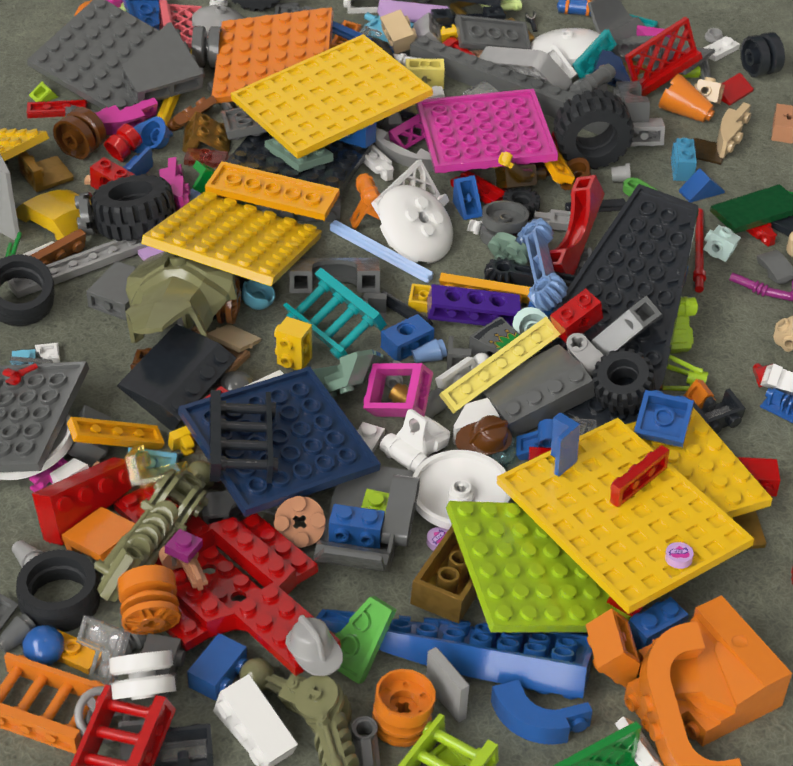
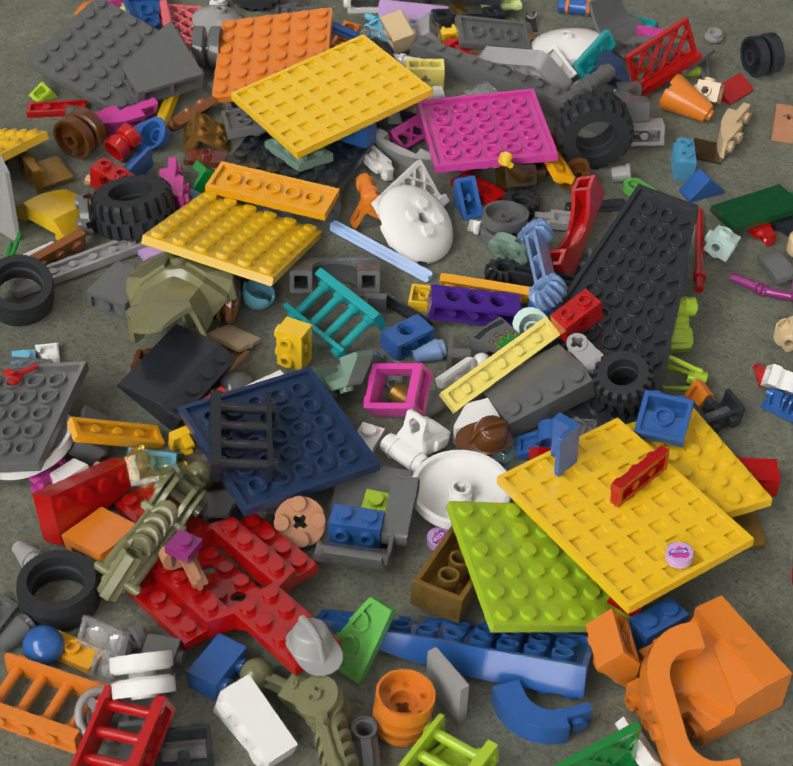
(148, 599): orange wheel -> none
(627, 326): slope -> none
(723, 47): white plate -> none

